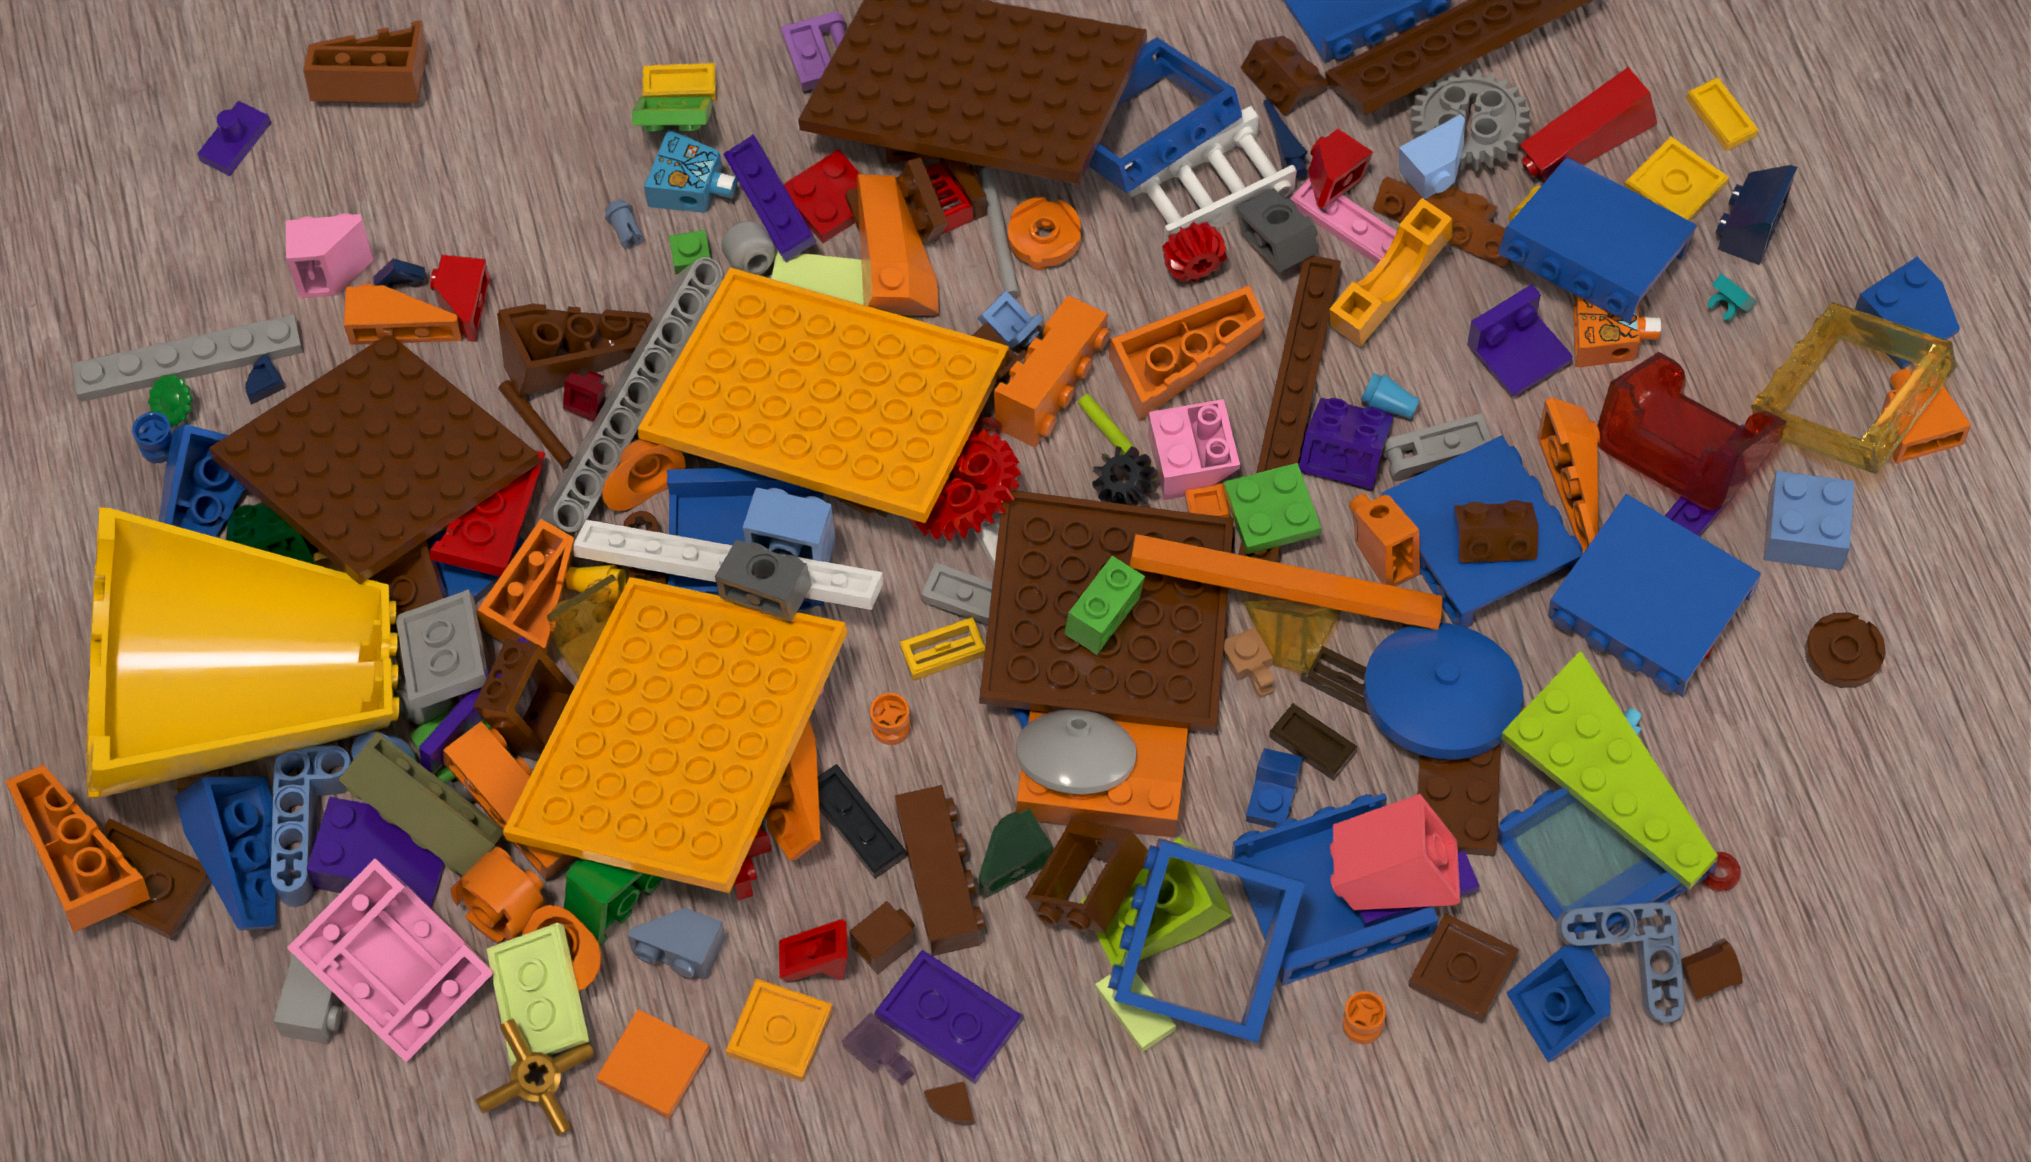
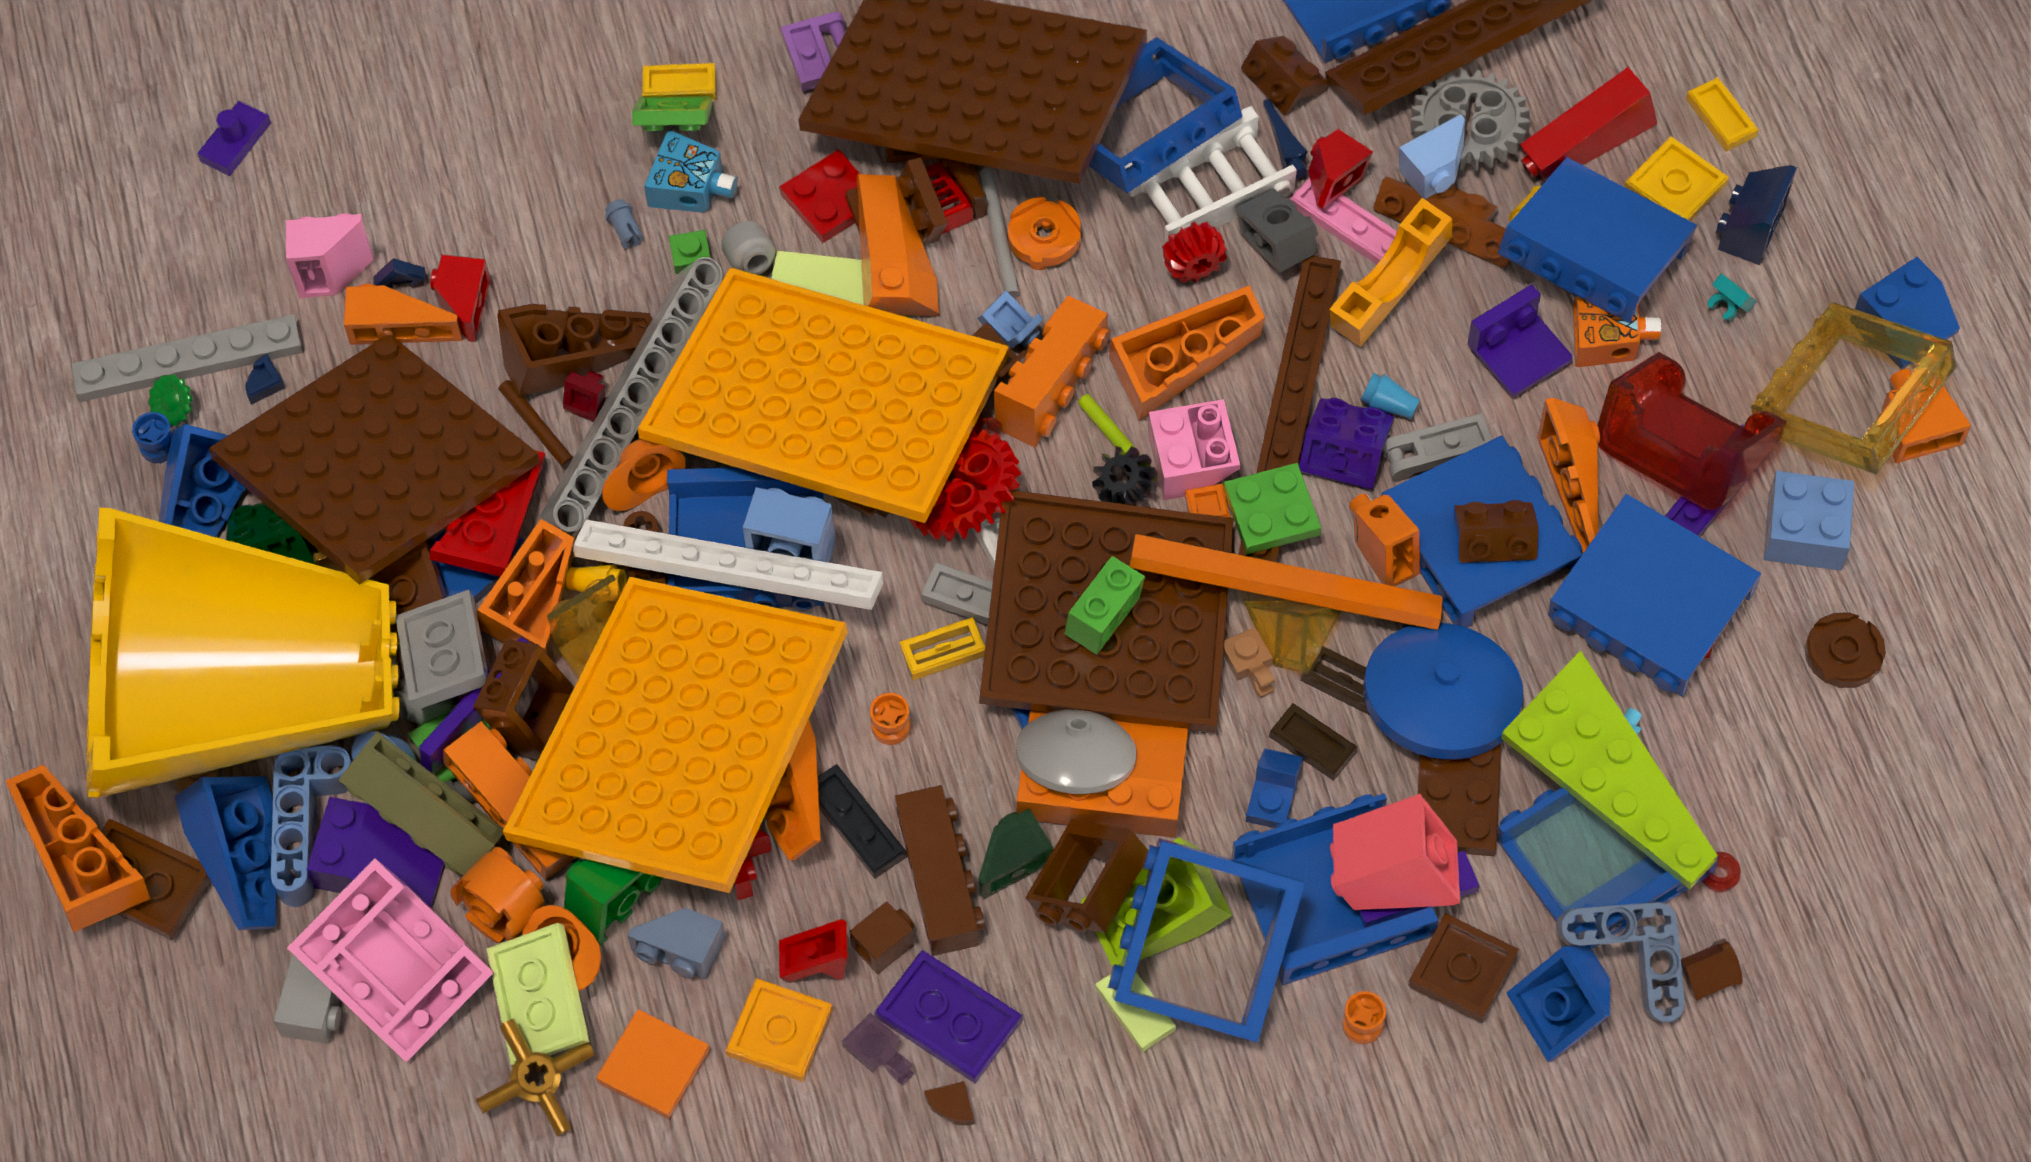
(368, 68): dark orange wedge -> none
(770, 198): dark purple tile -> none
(778, 594): dark grey brick -> none

